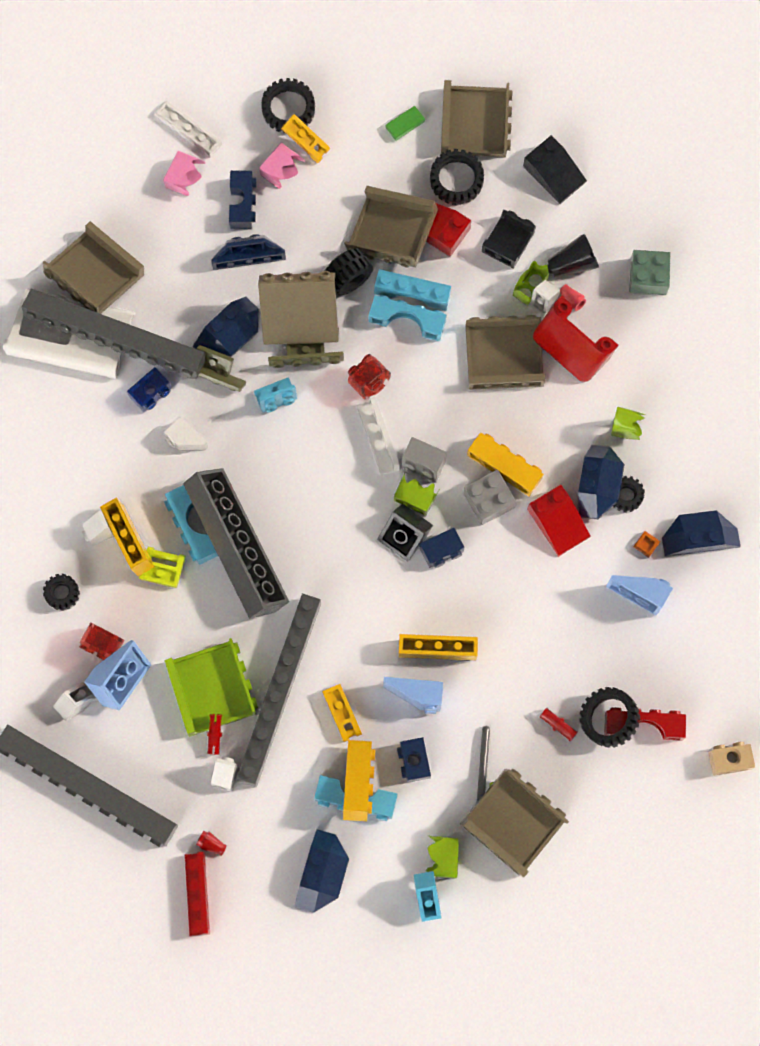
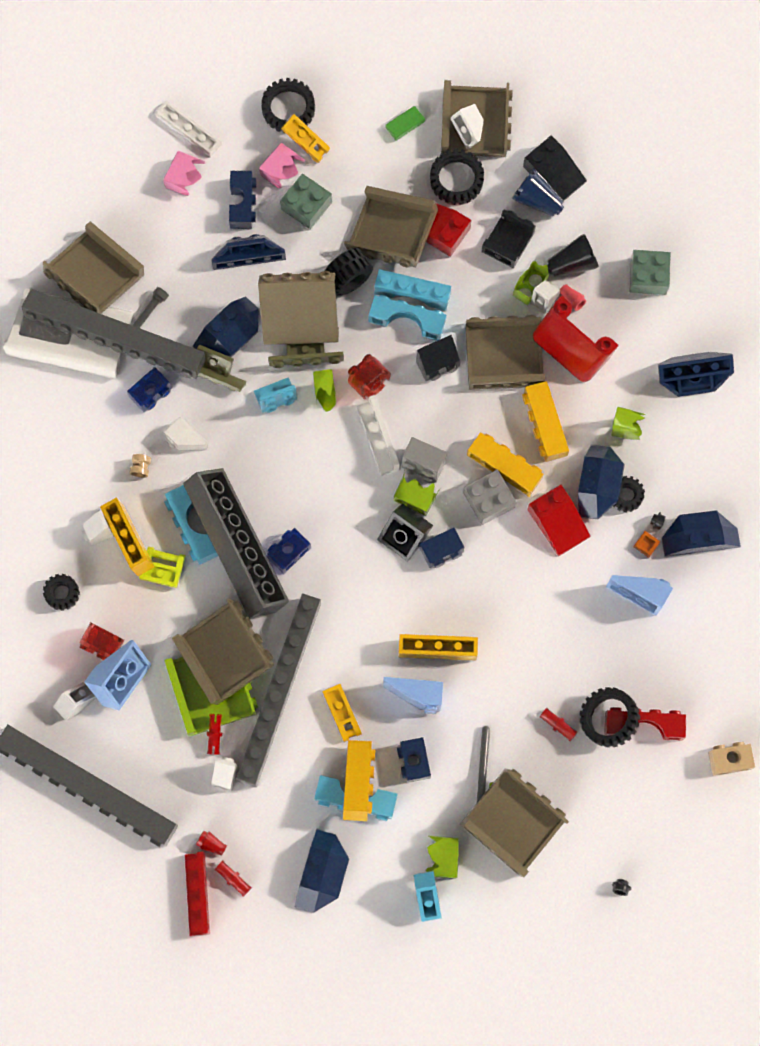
(140, 465): none -> tan wheel
(159, 296): none -> dark grey piece
(224, 652): none -> dark tan panel
(233, 878): none -> red pin
(283, 560): none -> clear blue brick
(306, 201): none -> sand green brick
(325, 388): none -> lime piece
(438, 358): none -> black slope
(468, 125): none -> white slope
(539, 195): none -> dark blue cone
(546, 421): none -> yellow brick
(621, 887): none -> black plate
(657, 521): none -> black plate
(695, 372): none -> dark blue wedge

